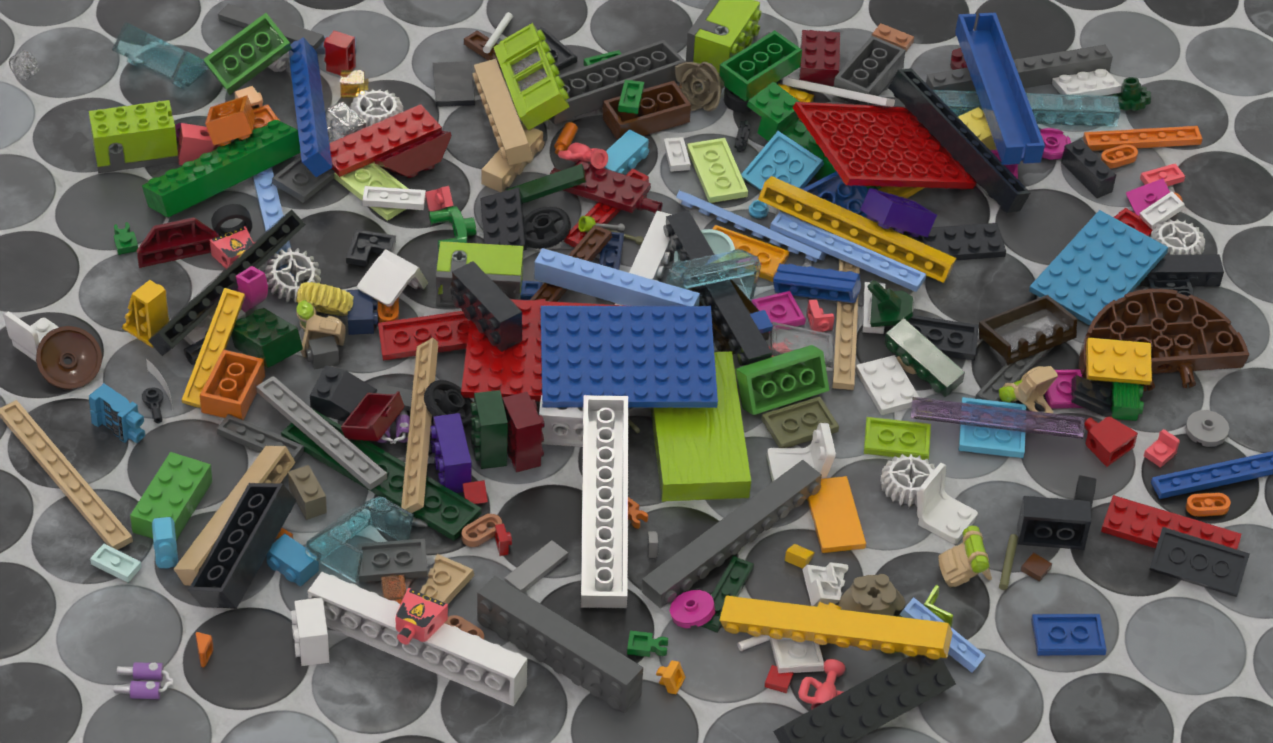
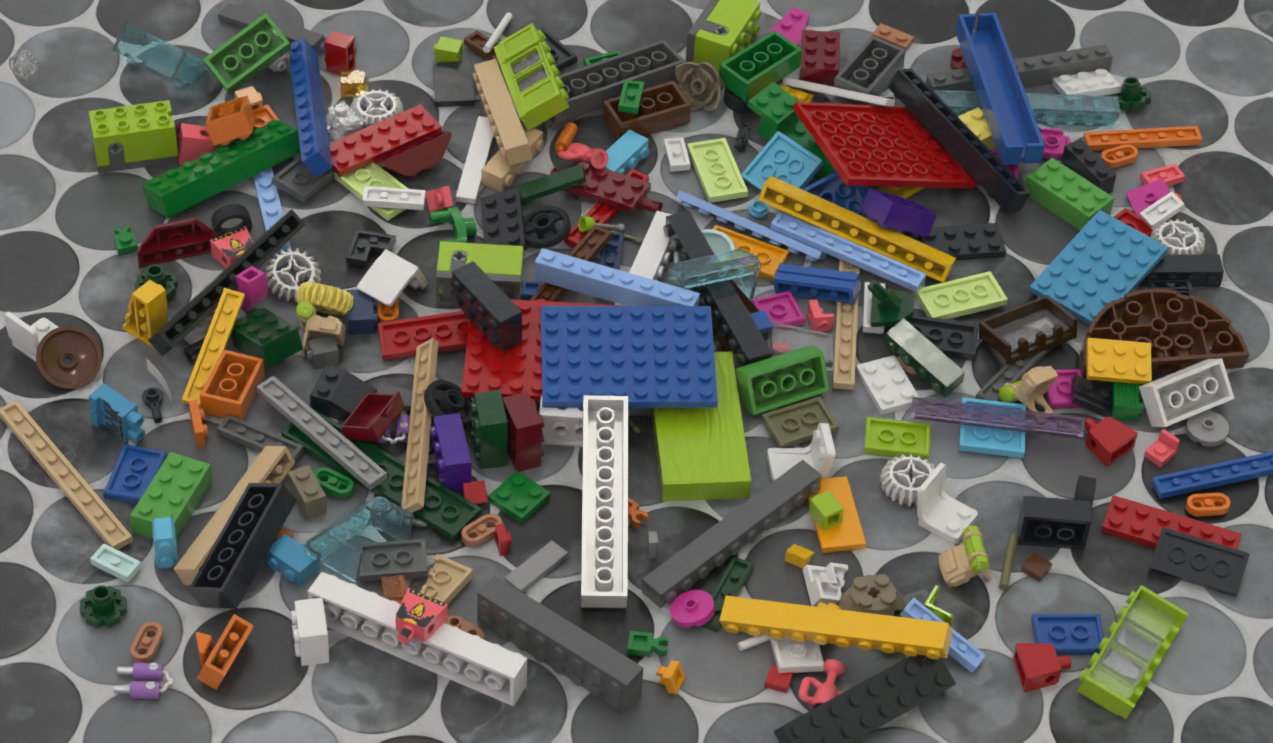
(103, 606): none -> dark green plant
(133, 473): none -> blue tile
(144, 644): none -> nougat plate
(159, 276): none -> dark green plant
(199, 429): none -> orange plate
(225, 652): none -> orange brick
(336, 483): none -> green plate
(448, 50): none -> lime brick
(475, 161): none -> white tile
(519, 497): none -> green plate
(792, 25): none -> dark pink wing
(826, 510): none -> lime brick
(961, 296): none -> yellowish green plate
(1038, 665): none -> red torso
(1067, 193): none -> bright green brick
(1131, 651): none -> window
(1186, 392): none -> white brick

